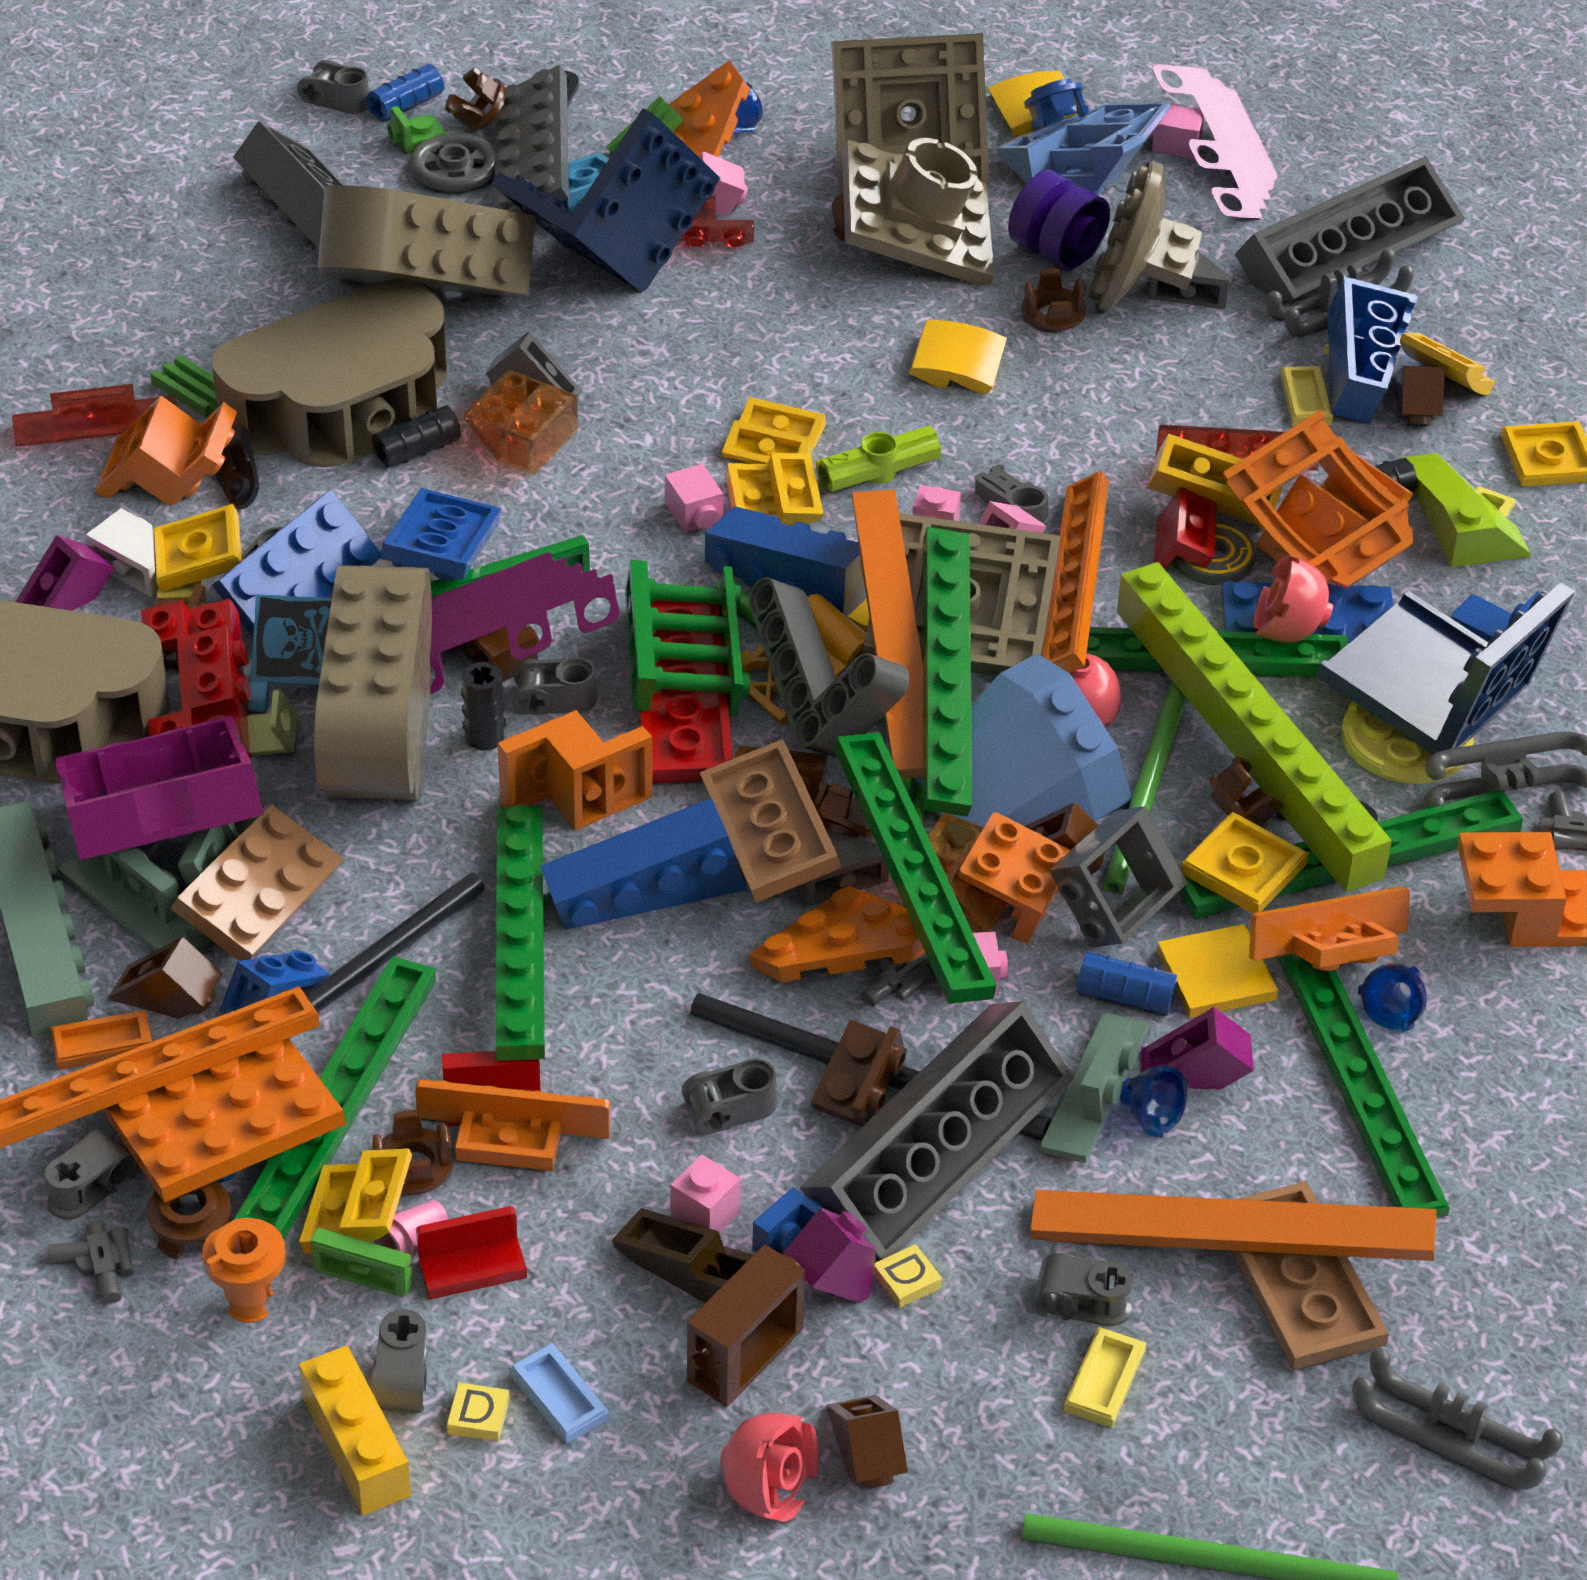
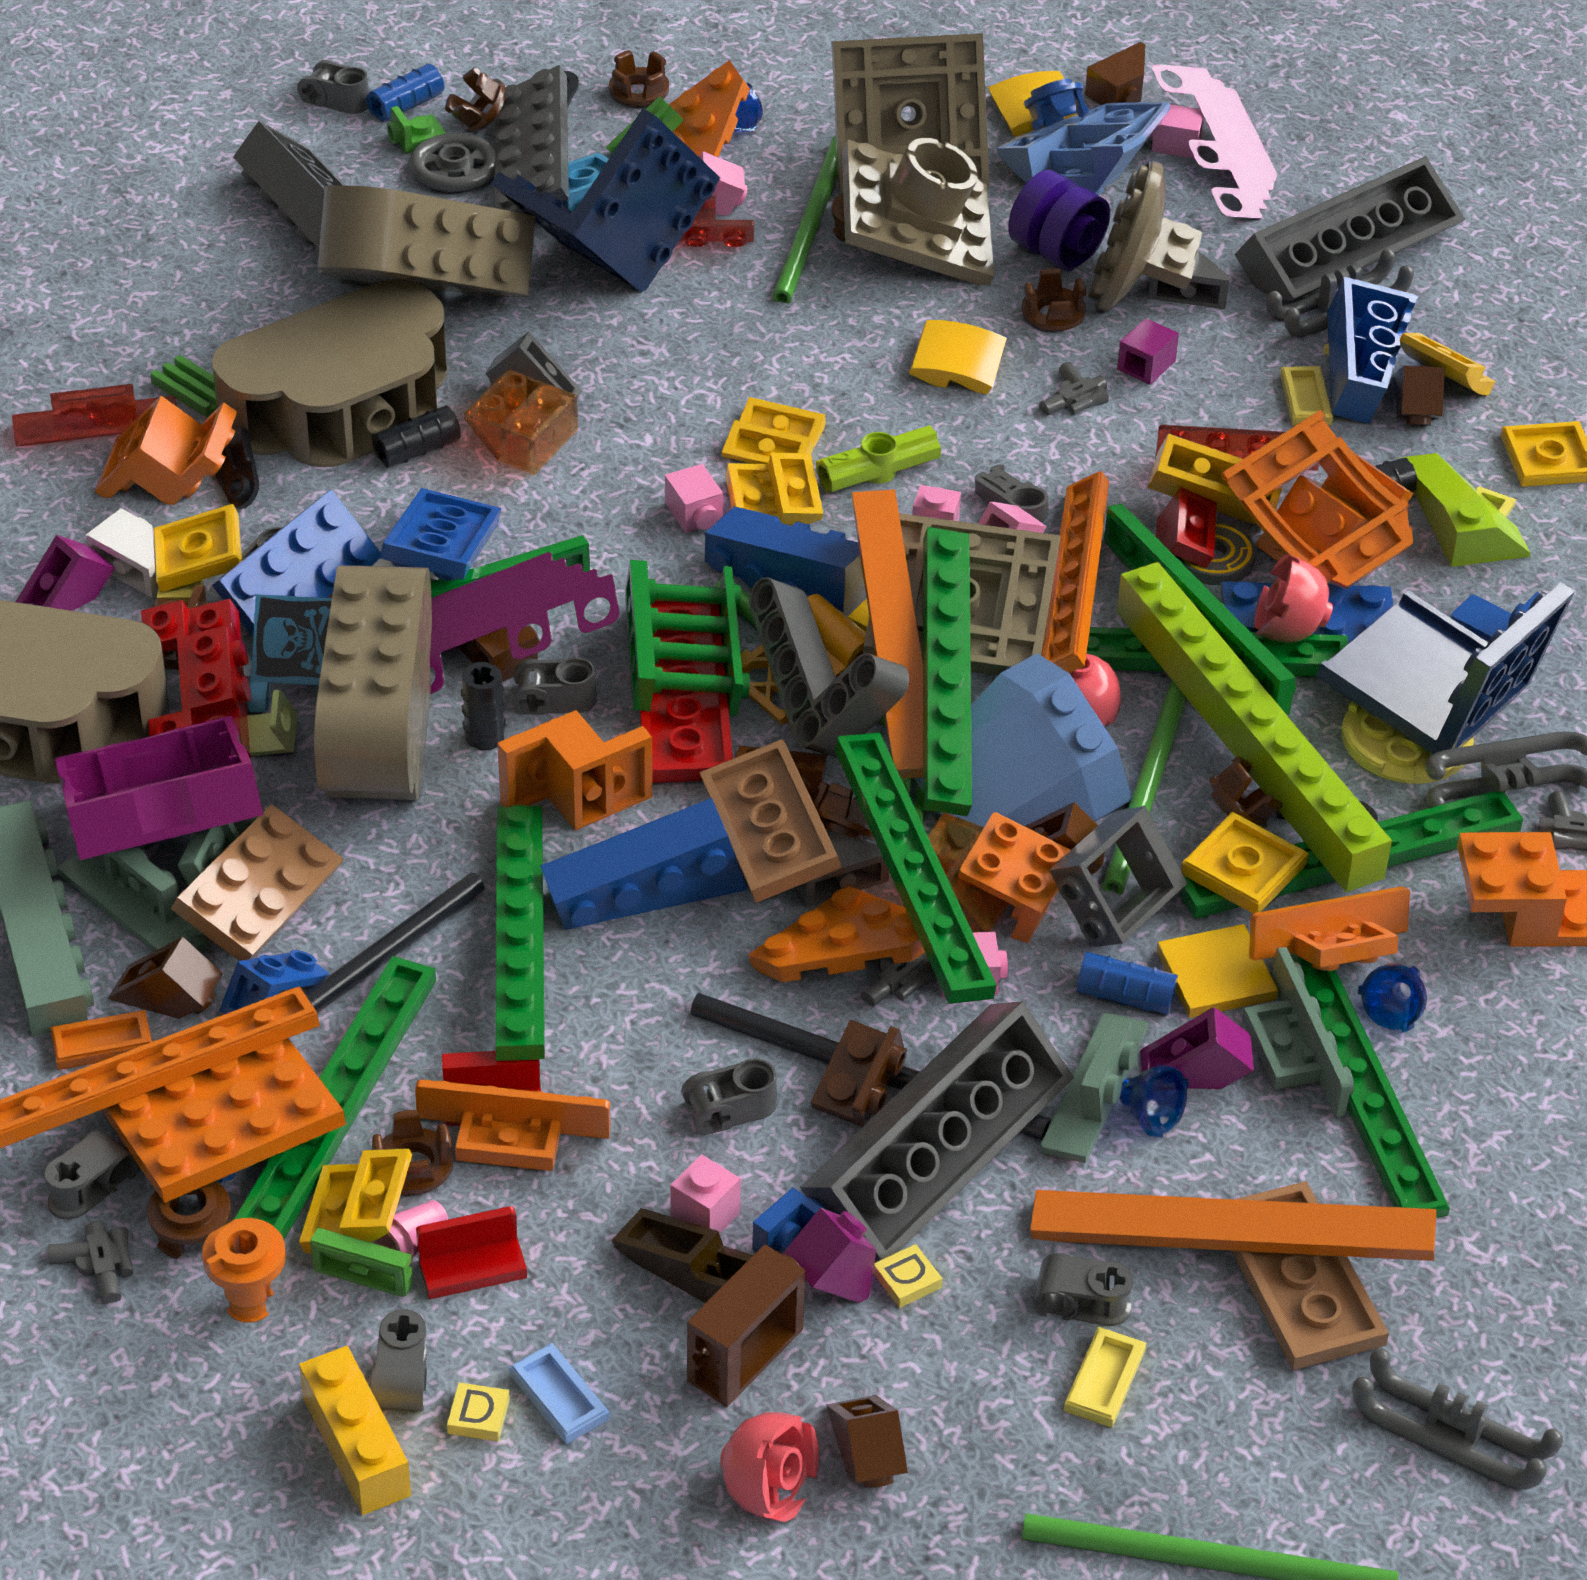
(626, 74): none -> reddish brown piece
(808, 227): none -> bright green piece
(1076, 392): none -> dark grey piece
(1117, 77): none -> reddish brown slope
(1140, 548): none -> green plate
(1147, 351): none -> magenta brick
(1294, 1040): none -> sand green bracket

